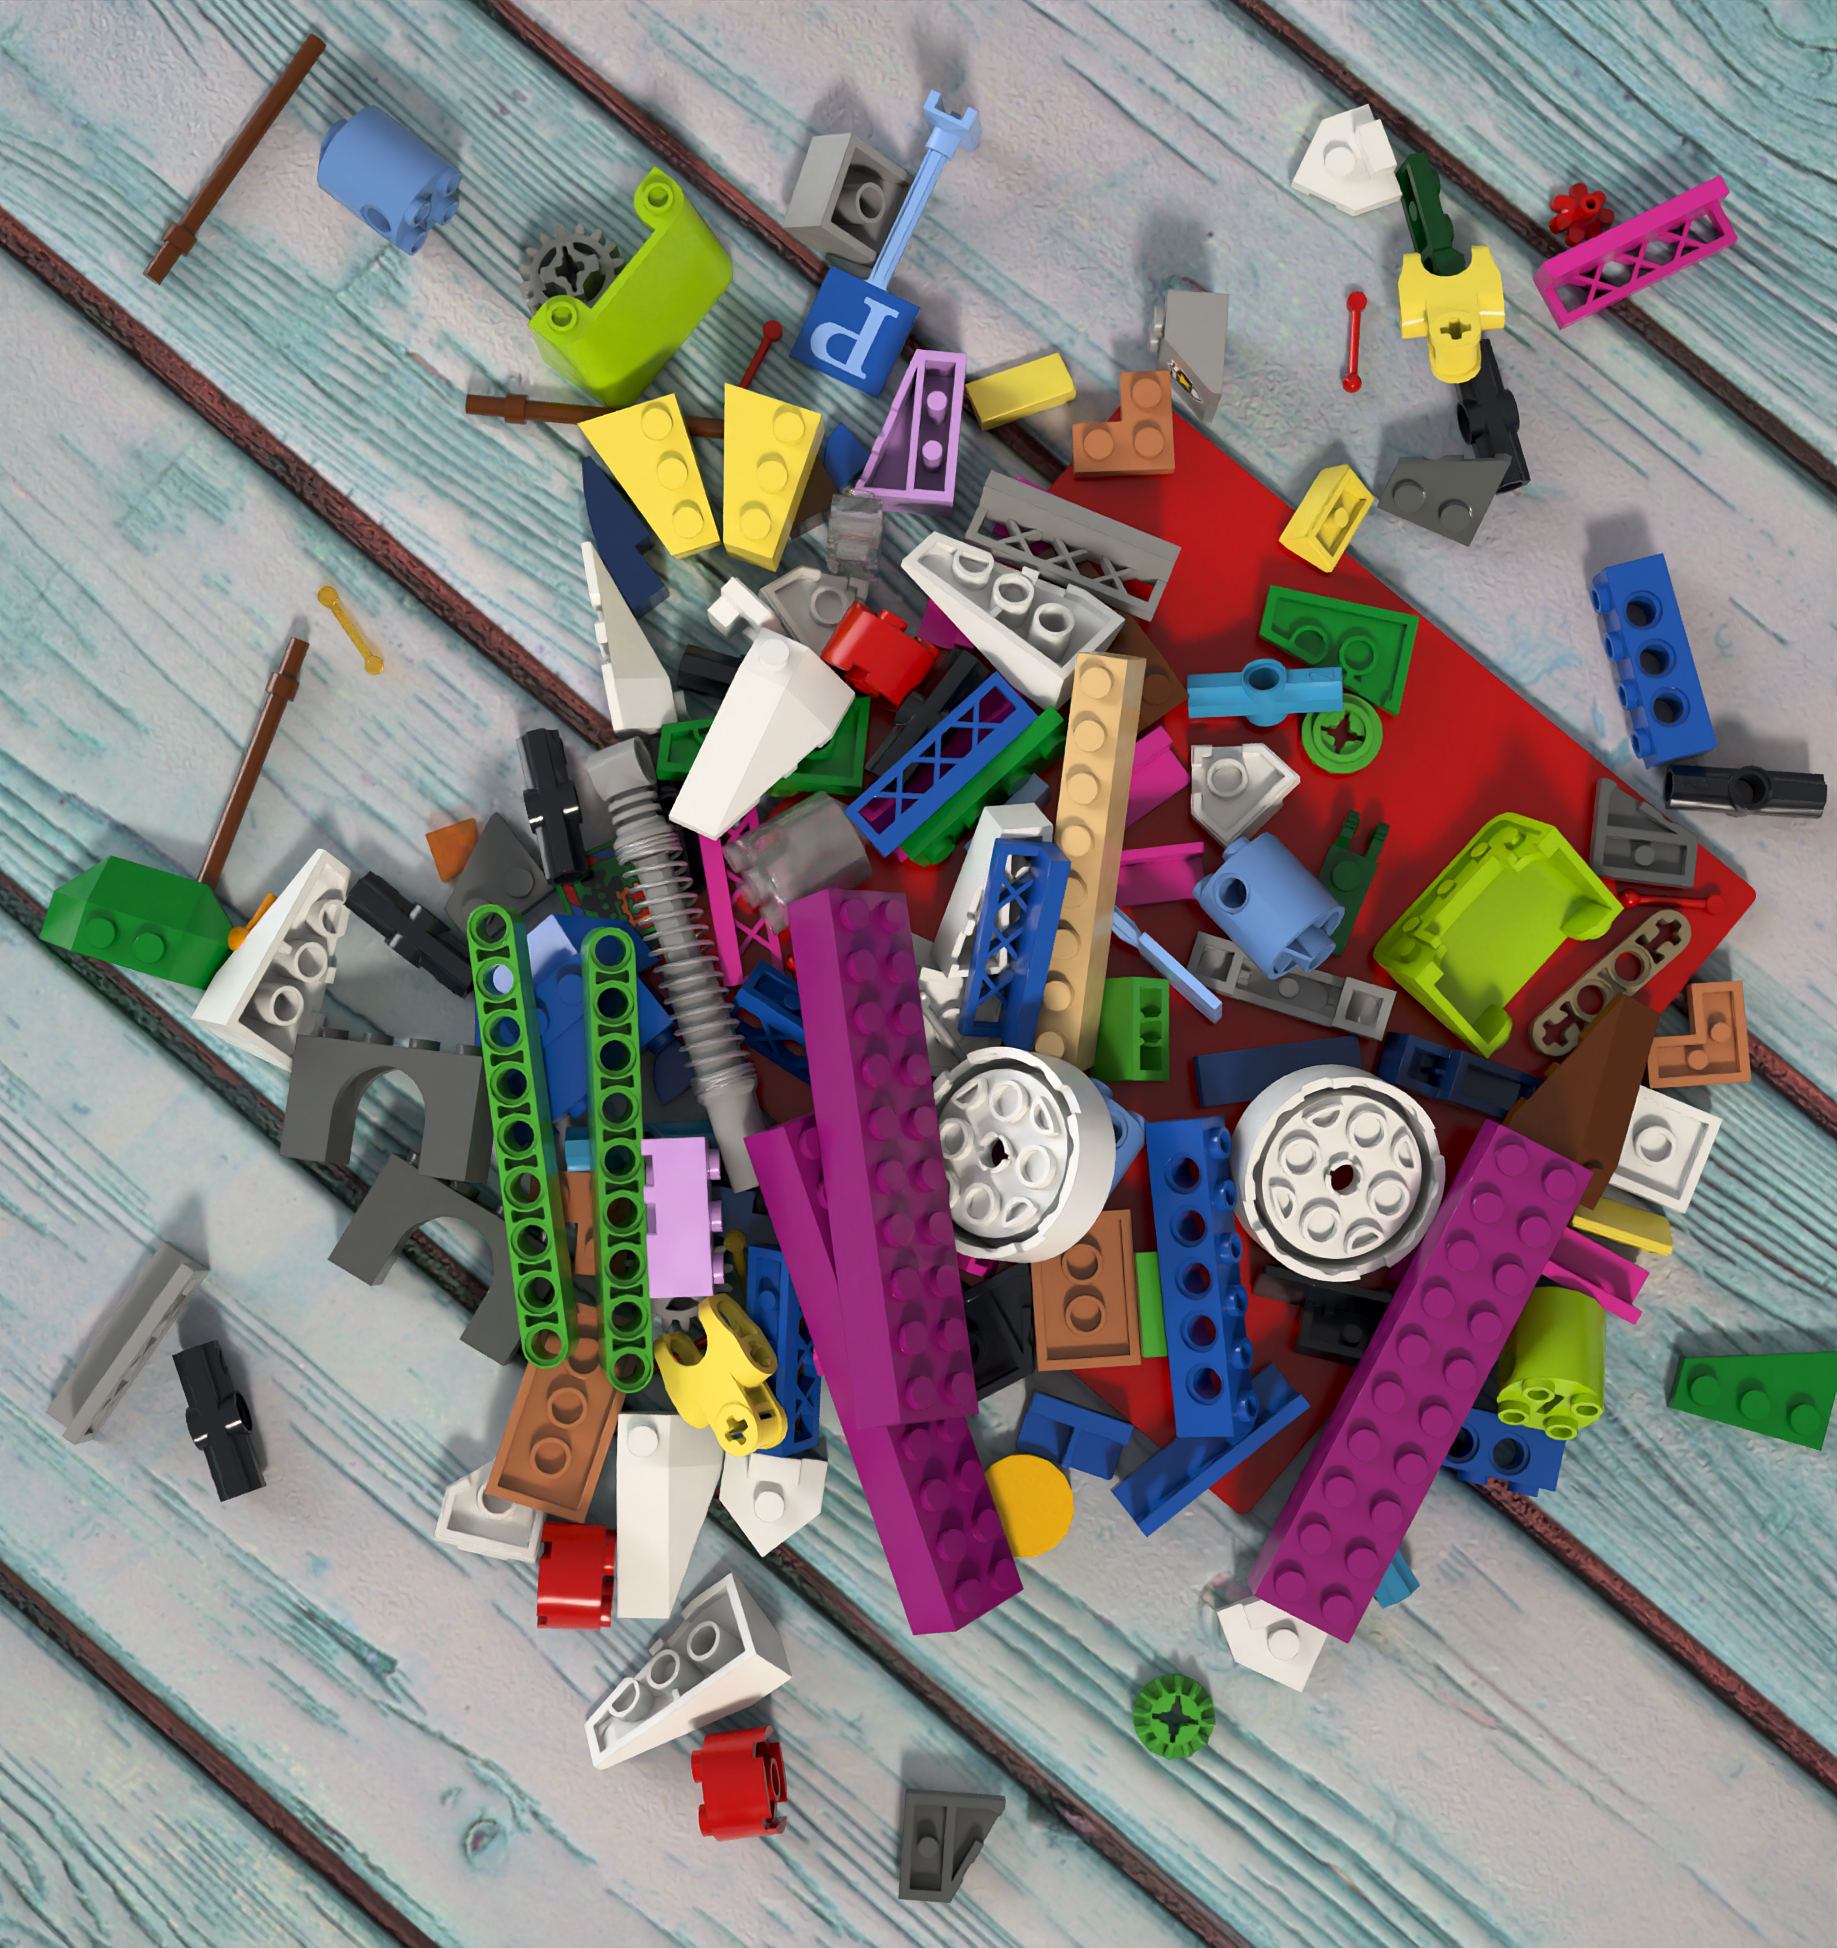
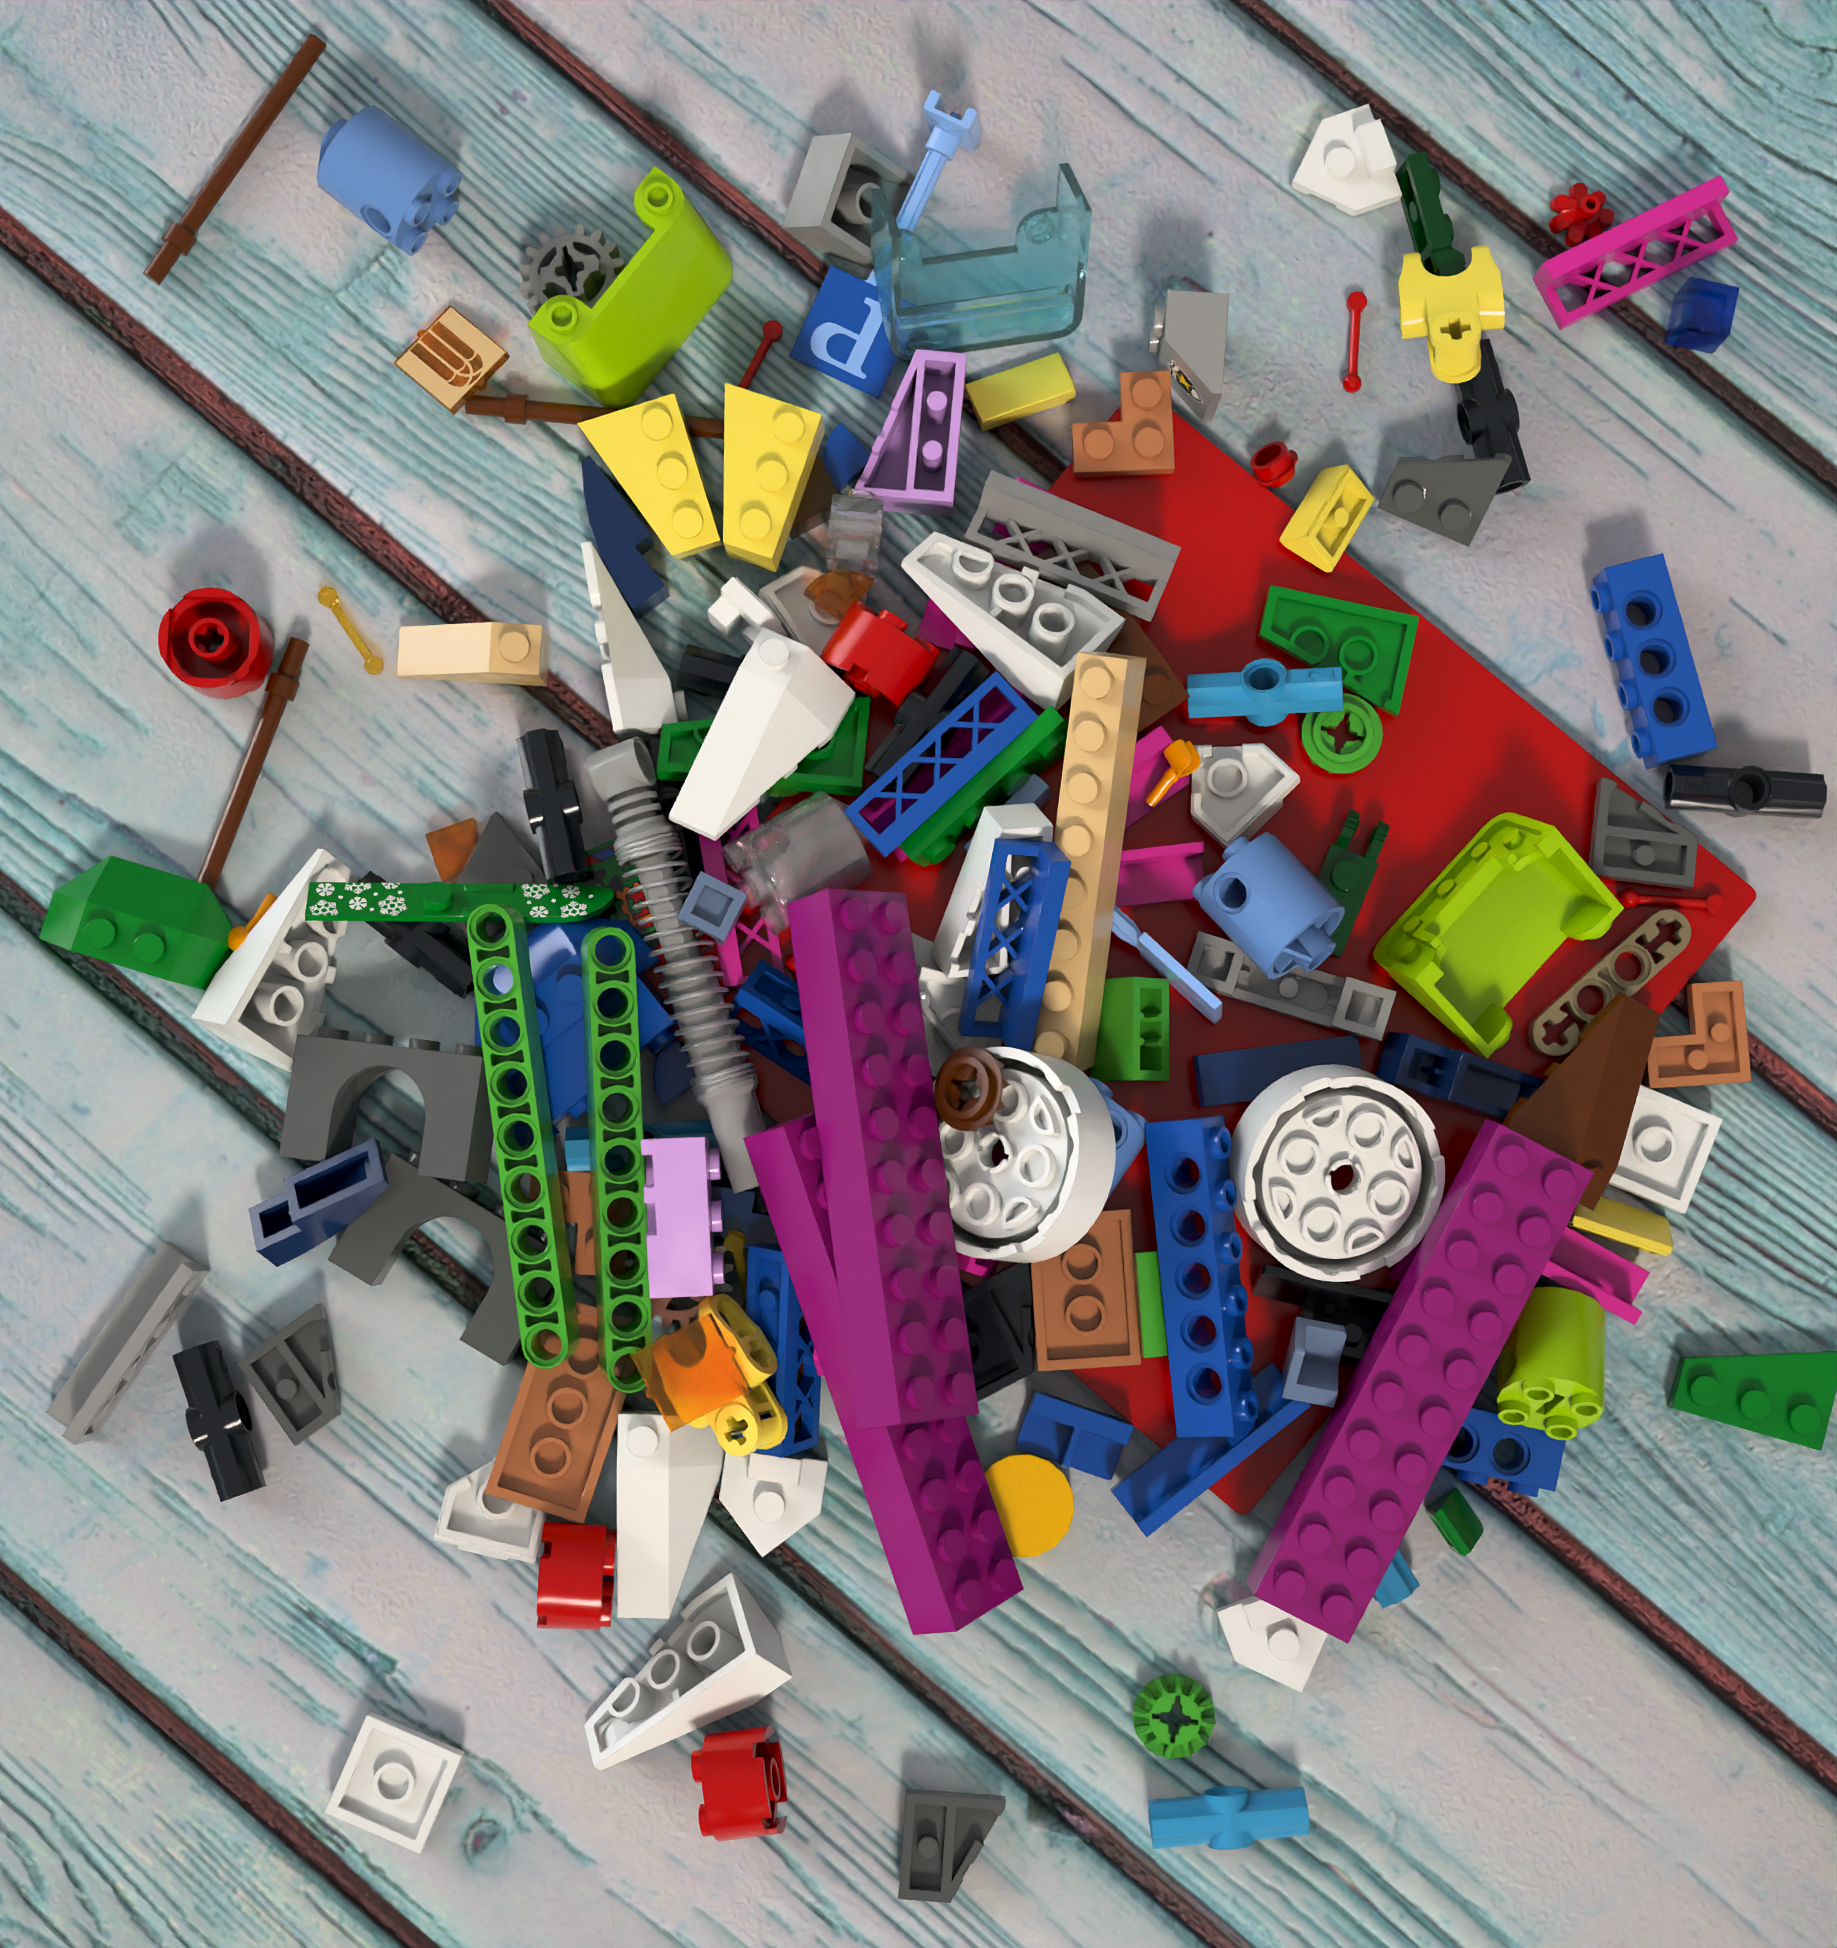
(197, 623): none -> red brick
(297, 1375): none -> dark grey wing
(318, 1203): none -> dark blue slope
(394, 1782): none -> white plate
(451, 360): none -> piece
(452, 901): none -> green piece
(475, 653): none -> tan slope
(691, 1372): none -> clear orange piece
(713, 907): none -> sand blue panel
(838, 590): none -> clear orange tile
(955, 1102): none -> reddish brown gear
(986, 294): none -> clear light blue windscreen
(1183, 761): none -> light orange hand
(1228, 1817): none -> dark azure piece
(1274, 465): none -> red plate
(1313, 1362): none -> sand blue panel
(1455, 1521): none -> green slope
(1701, 315): none -> clear blue panel

